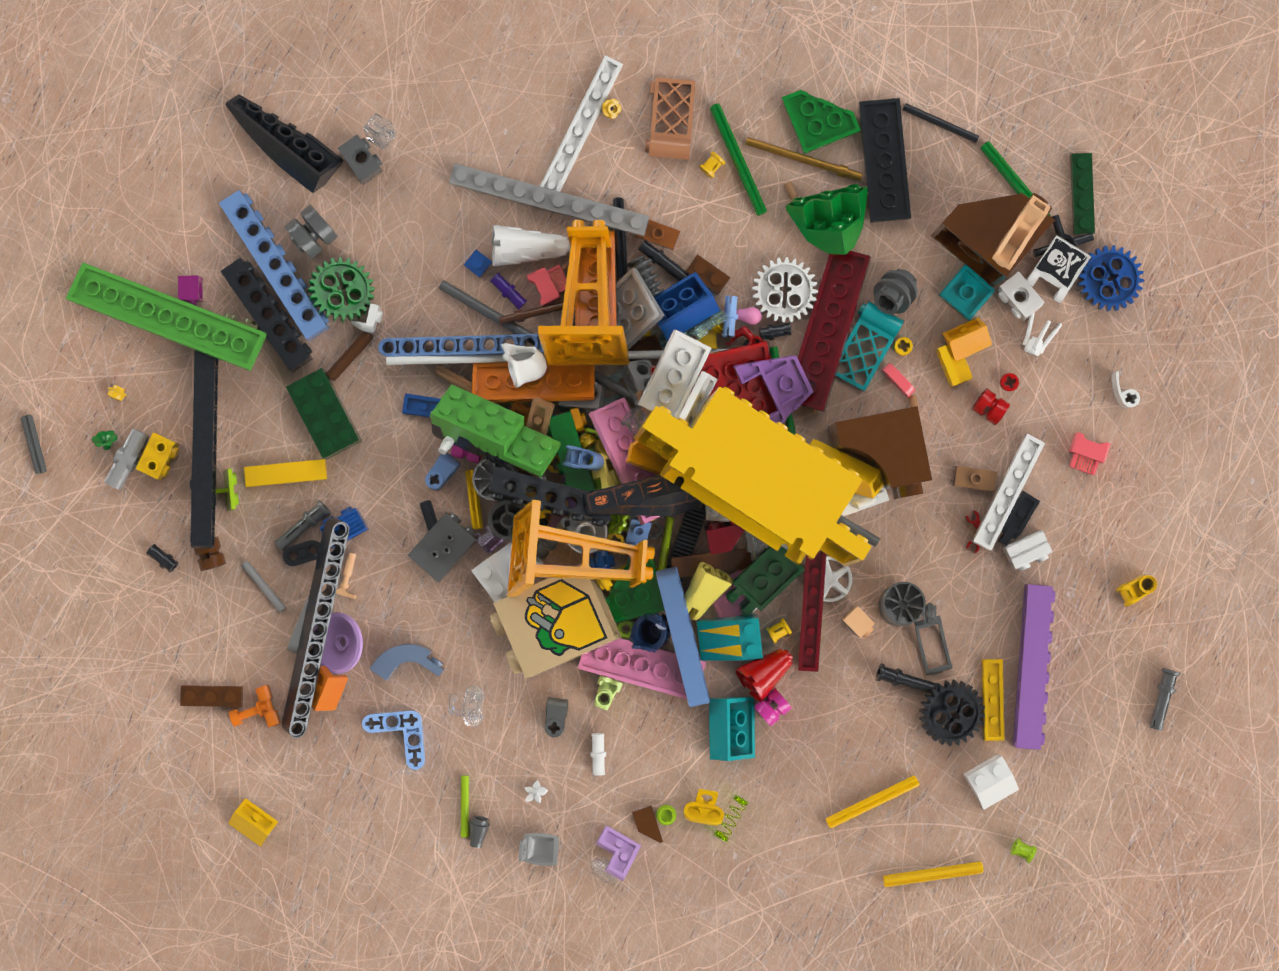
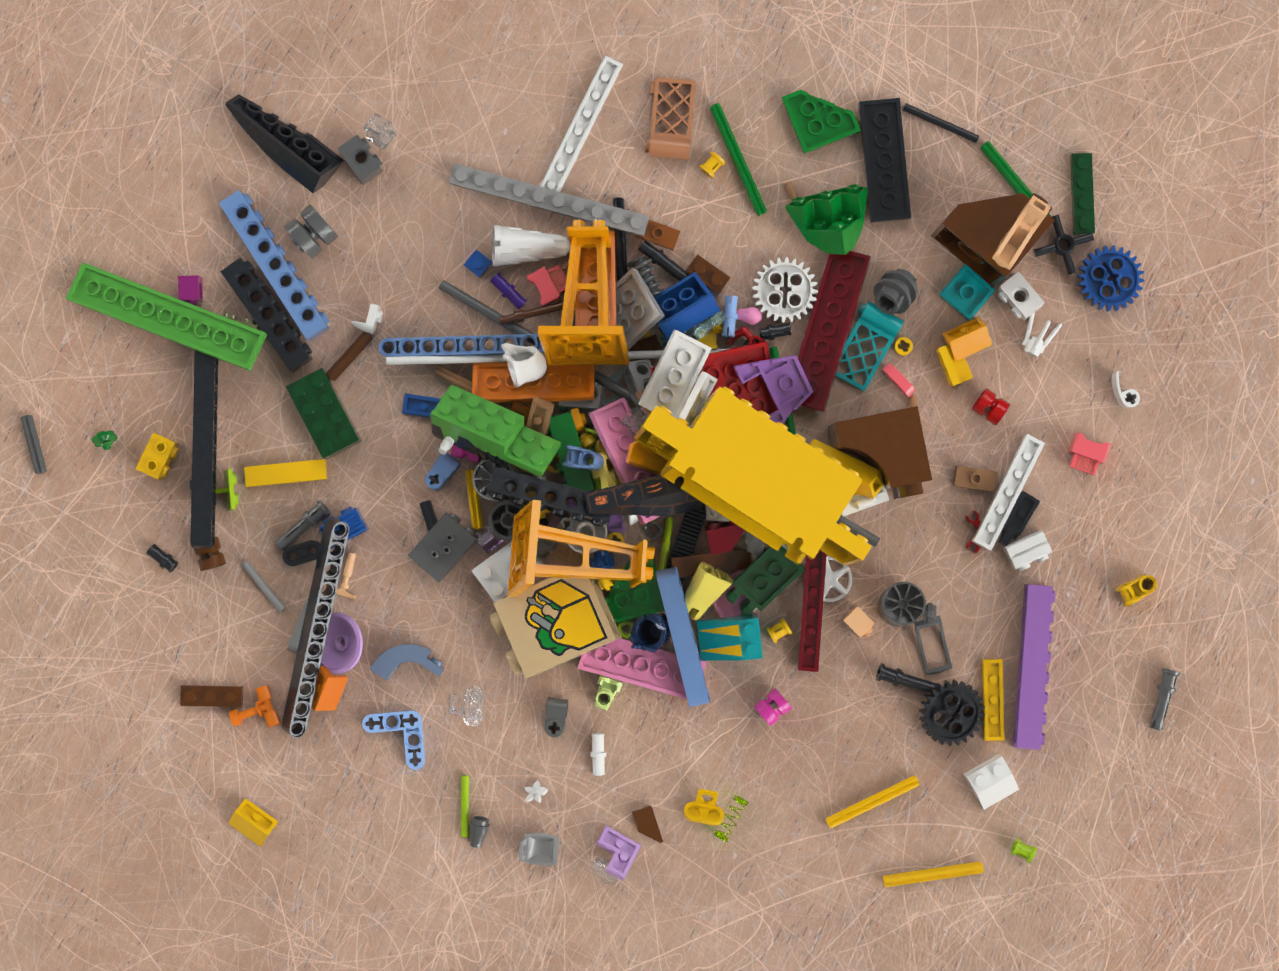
(116, 392): yellow plate -> none
(126, 459): light grey piece -> none
(324, 293): green gear -> none
(607, 105): yellow plate -> none
(618, 524): lime plant -> none
(637, 532): medium blue hinge -> none
(666, 814): lime plate -> none
(731, 728): teal slope -> none
(764, 673): red cone -> none
(841, 170): pearl gold bar -> none
(1011, 376): red bush -> none
(1059, 266): flag -> none

